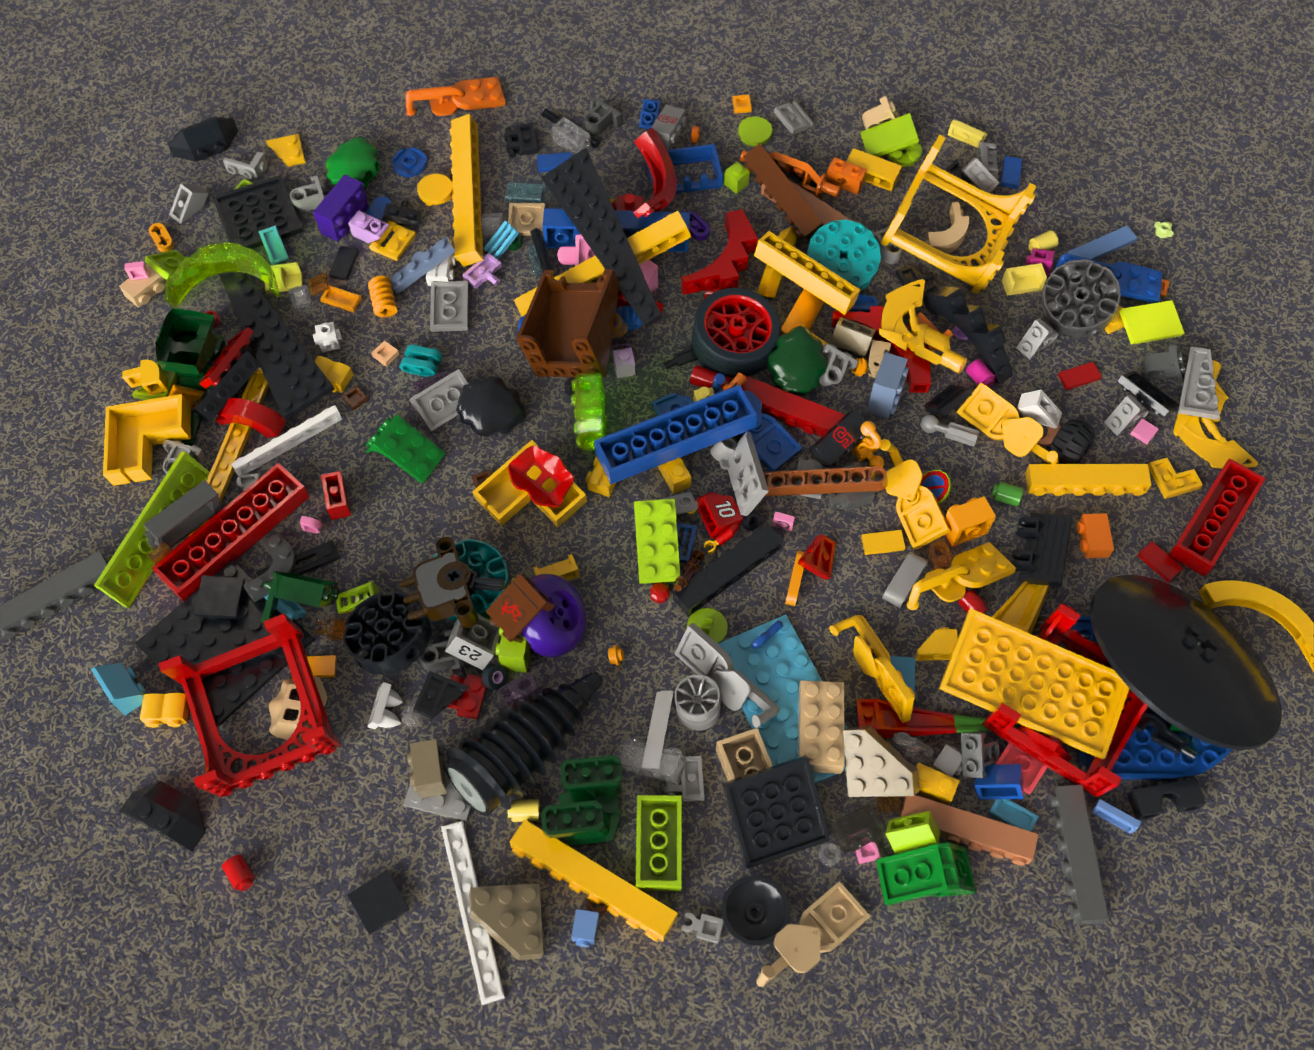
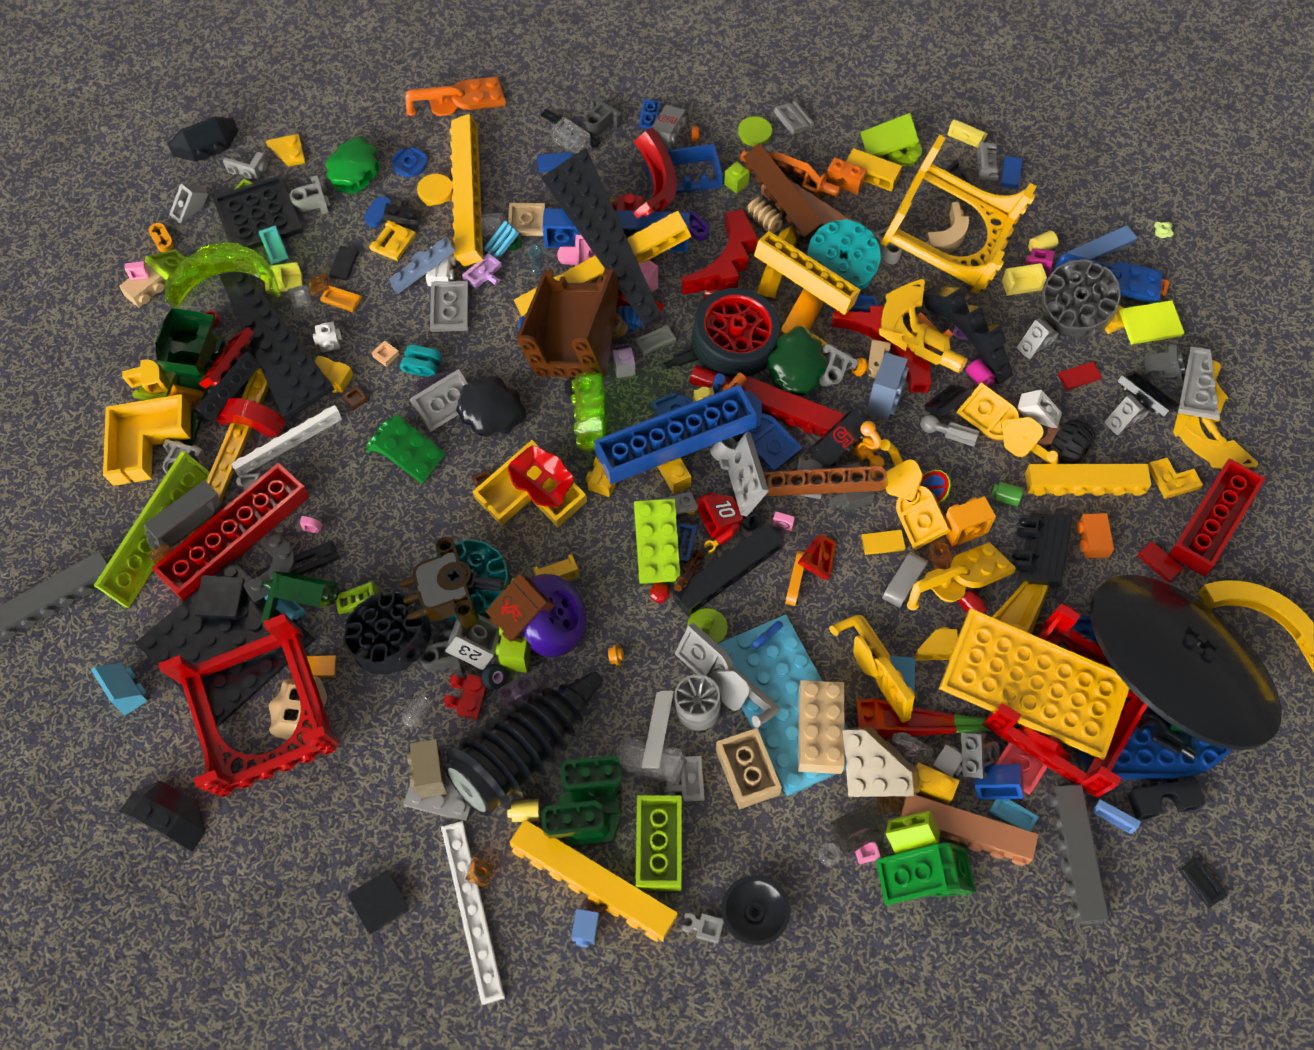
(164, 709): yellow brick -> none
(238, 872): red brick -> none
(334, 630): clear orange plate -> none
(335, 495): red brick -> none
(340, 207): dark purple brick -> none
(367, 227): lavender slope -> none
(380, 716): white tile -> none
(382, 296): light orange piece -> none
(437, 695): black wing -> none
(479, 872): none -> clear orange tile
(510, 917): dark tan brick -> none
(524, 192): clear light blue plate -> none
(527, 140): black plate -> none
(542, 252): black axle -> none
(655, 340): none -> light grey tile
(741, 103): light orange plate -> none
(764, 215): none -> tan piece
(776, 811): black piece -> none
(819, 930): tan plate -> none
(852, 336): dark tan brick -> none
(880, 114): tan pin -> none
(910, 274): black plate -> none
(980, 176): light grey plate -> none
(1144, 431): bright pink tile -> none
(1202, 882): none -> black tile

